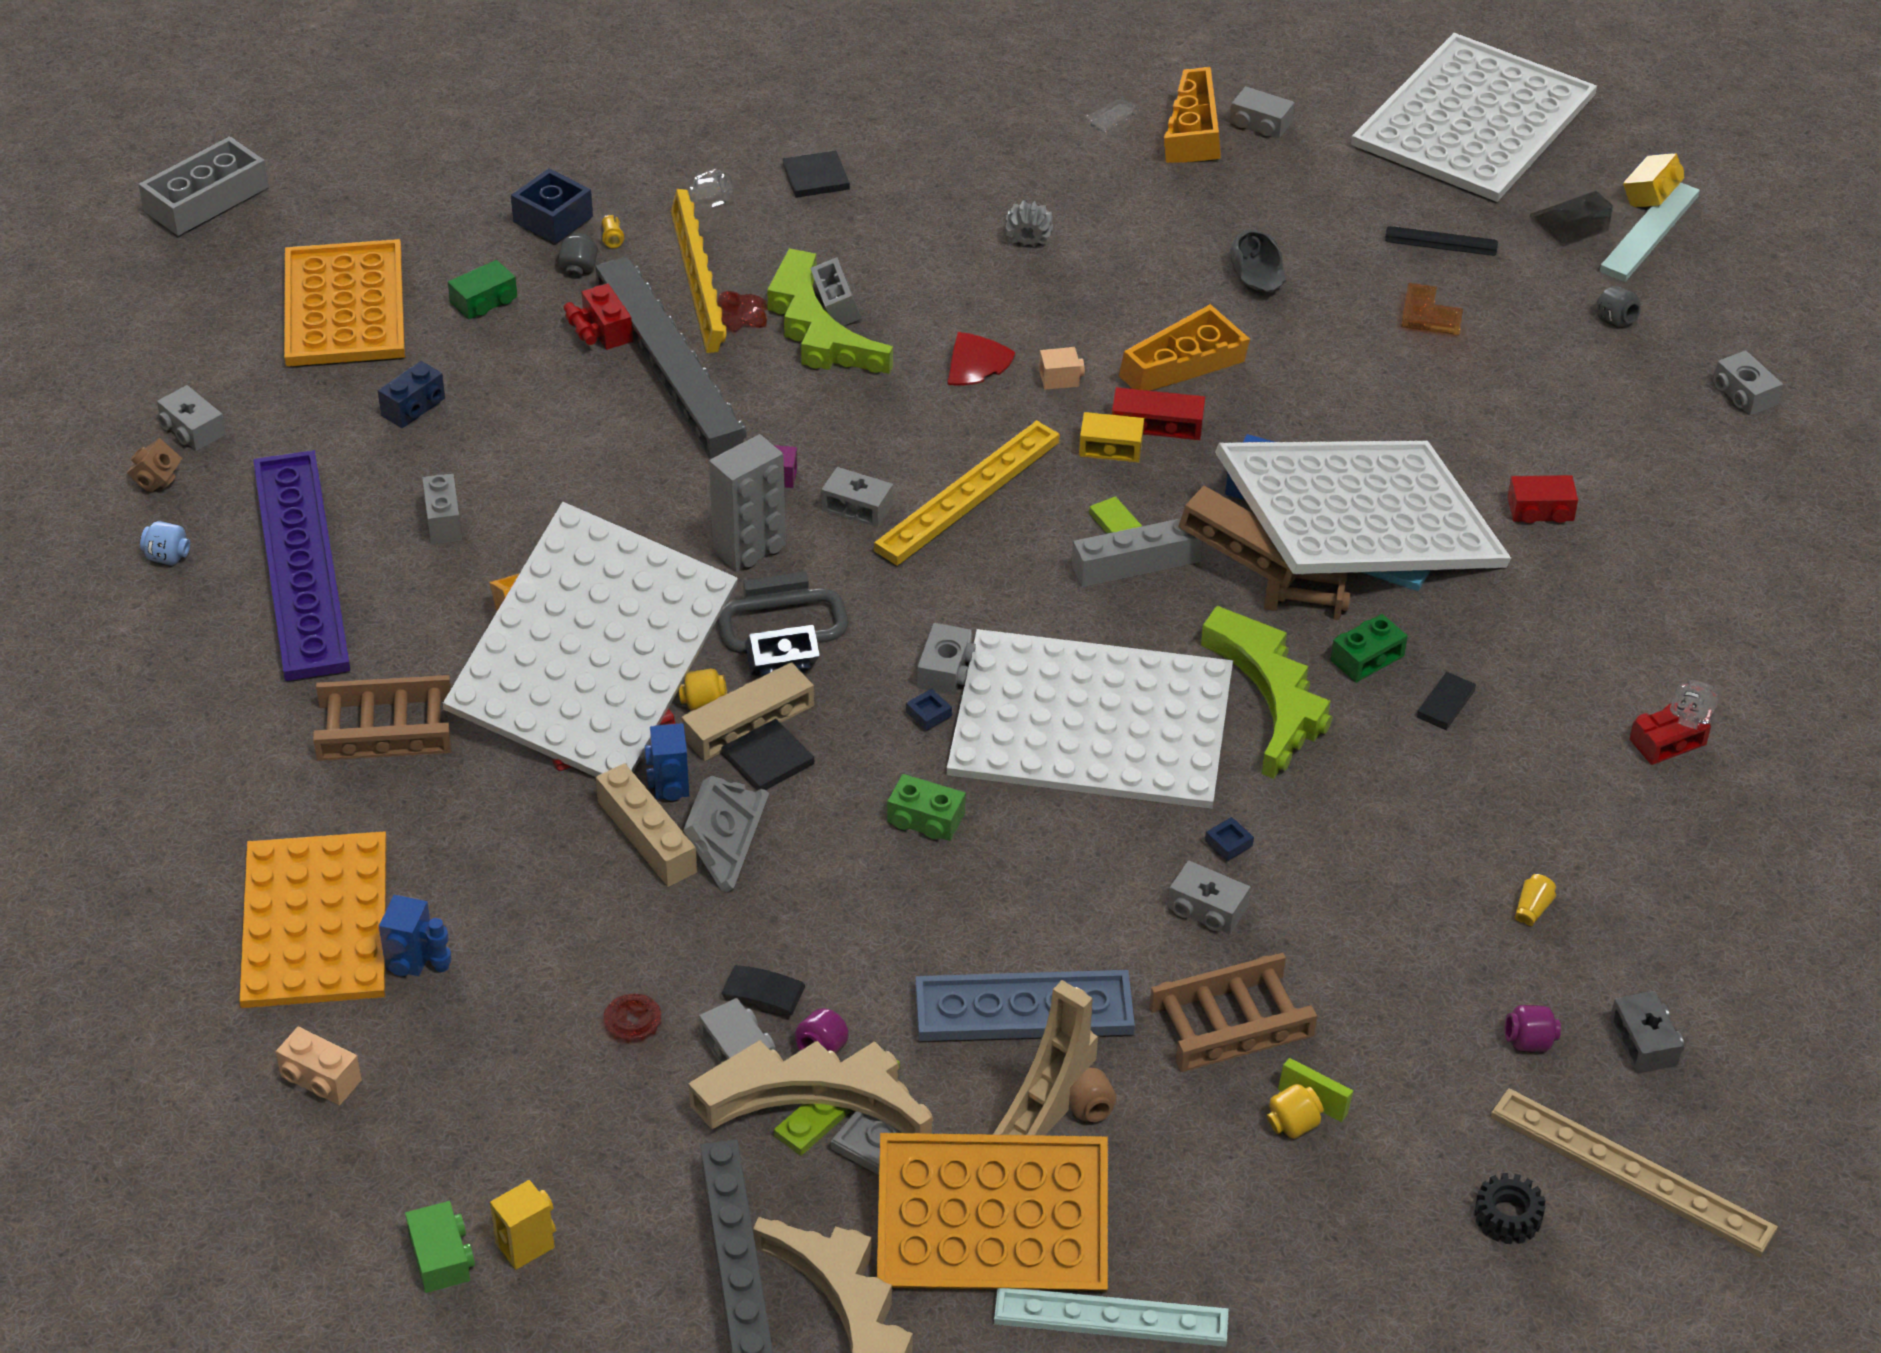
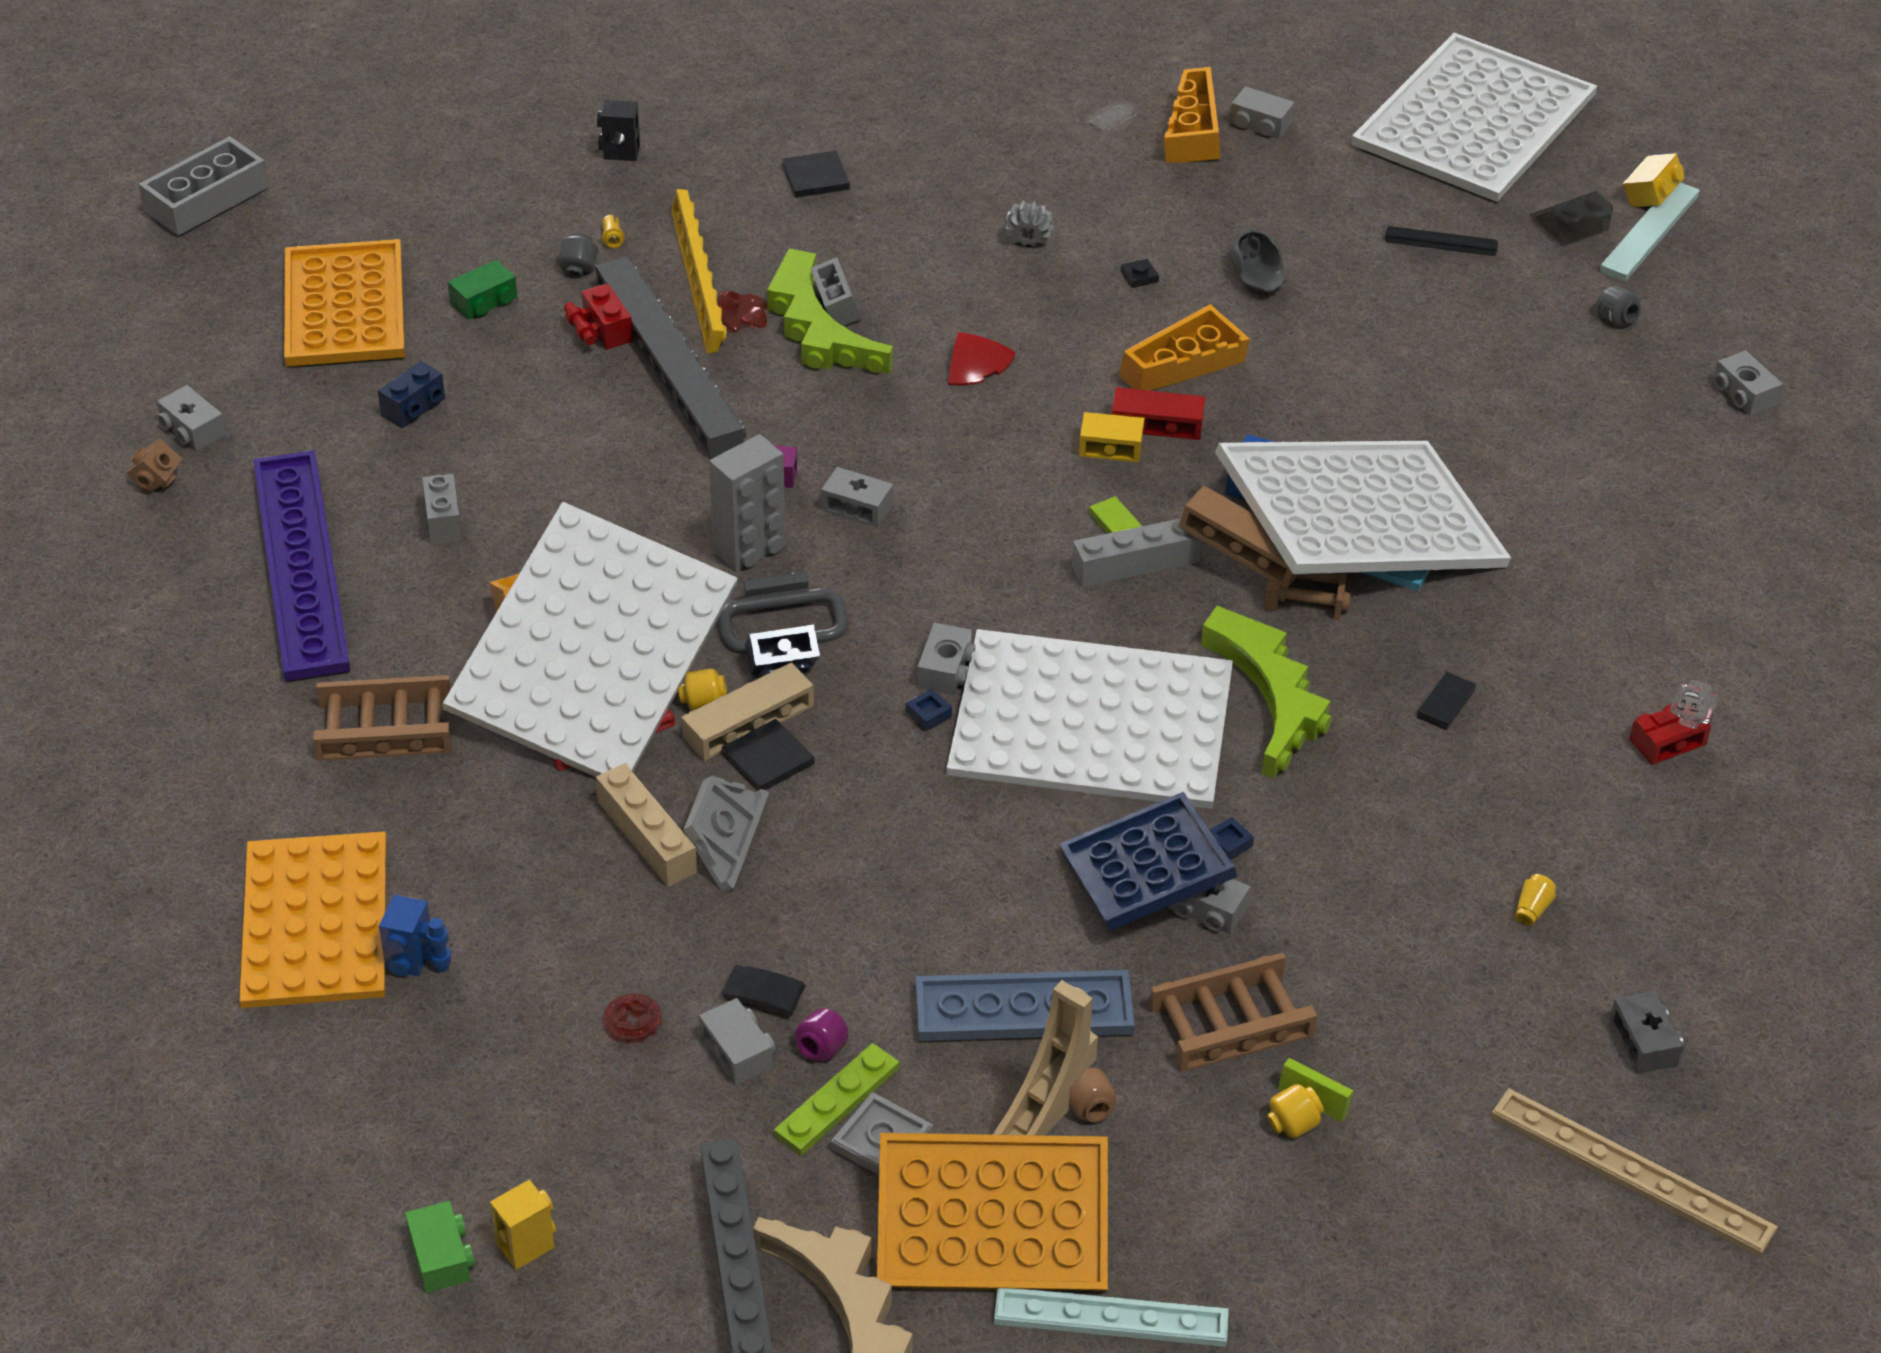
(164, 543): light blue head -> none
(318, 1065): light nougat brick -> none
(552, 205): dark blue brick -> none
(619, 130): none -> black brick
(669, 762): blue brick -> none
(711, 188): clear head -> none
(762, 1080): tan arch -> none
(928, 810): bright green brick -> none
(966, 493): yellow plate -> none
(1060, 368): light nougat brick -> none
(1139, 273): none -> black plate
(1147, 861): none -> dark blue plate
(1368, 647): green brick -> none
(1423, 314): clear orange plate -> none
(1505, 1225): black tyre -> none
(1532, 1028): magenta head -> none
(1542, 498): red brick -> none

